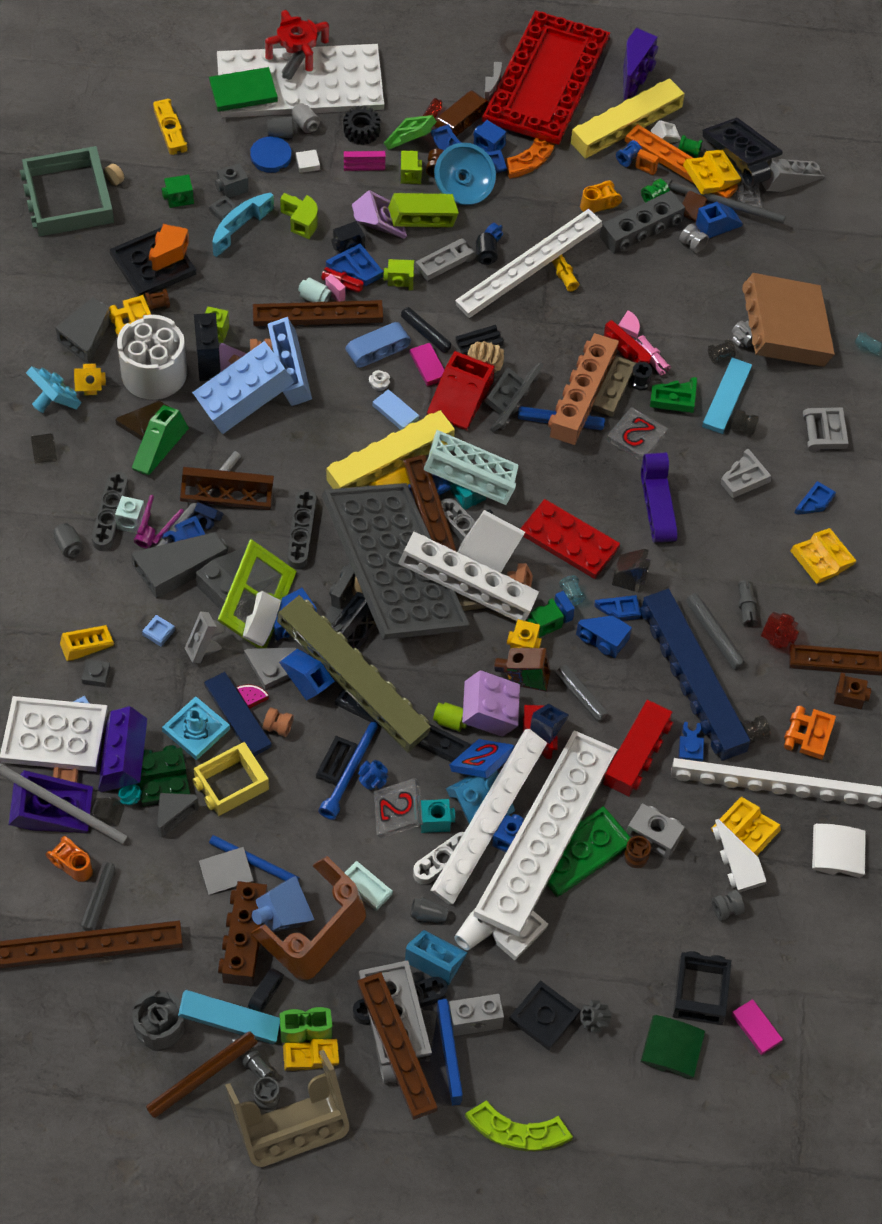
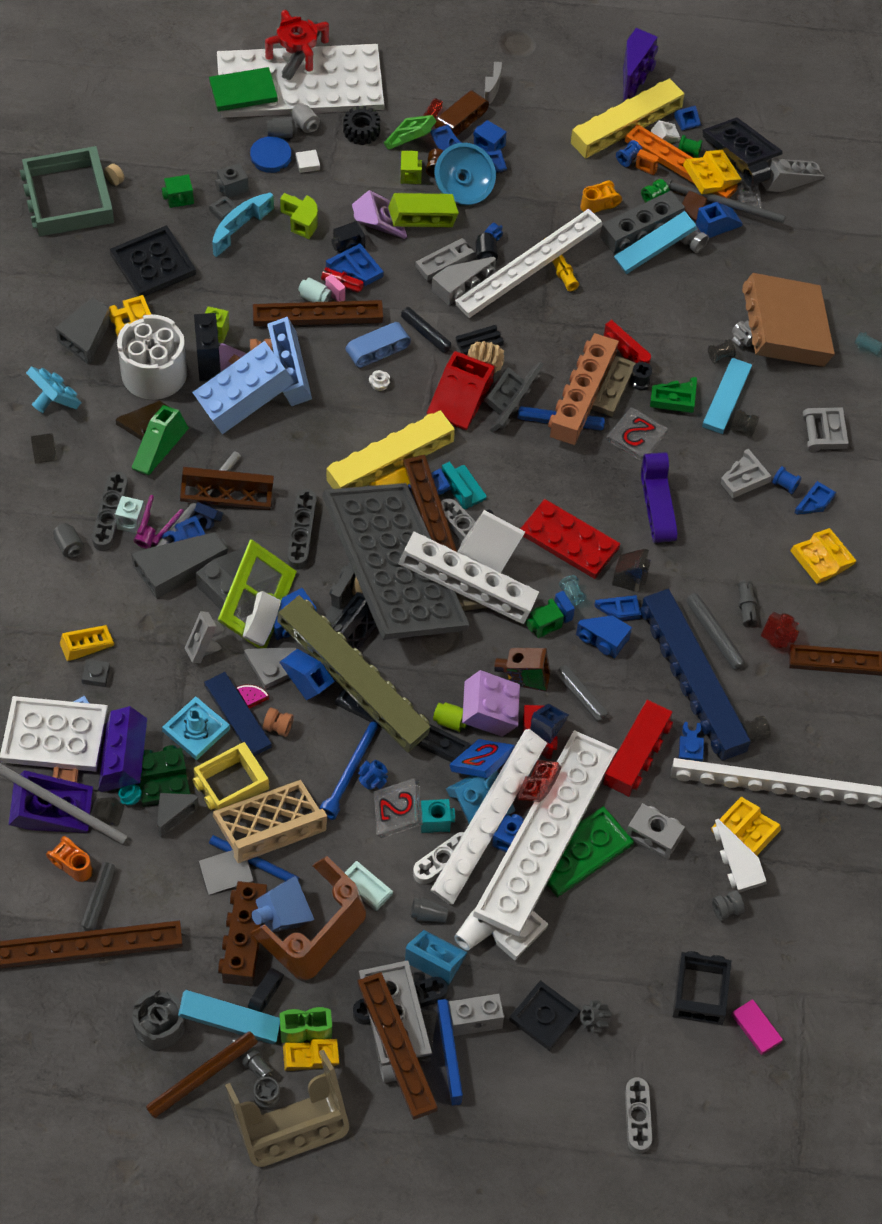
(80, 379): yellow brick -> none
(157, 300): reddish brown bush -> none
(158, 630): light blue tile -> none
(169, 247): orange slope -> none
(173, 137): yellow piece -> none
(278, 834): none -> tan fence
(329, 777): black tile -> none
(364, 160): dark pink tile -> none
(395, 410): light blue tile -> none
(400, 273): lime brick -> none
(427, 363): dark pink tile -> none
(460, 278): none -> light grey slope
(473, 477): light aqua fence -> none
(515, 1135): lime tile -> none
(522, 575): nougat tile -> none
(524, 635): yellow brick -> none
(529, 159): orange tile -> none
(541, 781): none -> clear red slope
(546, 77): red tile -> none
(630, 324): bright pink tile -> none
(639, 846): reddish brown wheel -> none
(646, 1134): none -> light grey beam
(655, 242): none -> medium azure tile
(656, 359): bright pink pin -> none
(673, 1046): dark green slope -> none
(687, 118): none -> blue slope
(786, 480): none -> blue bush
(817, 734): orange plate -> none
(838, 850): white slope -> none
(851, 692): reddish brown brick -> none

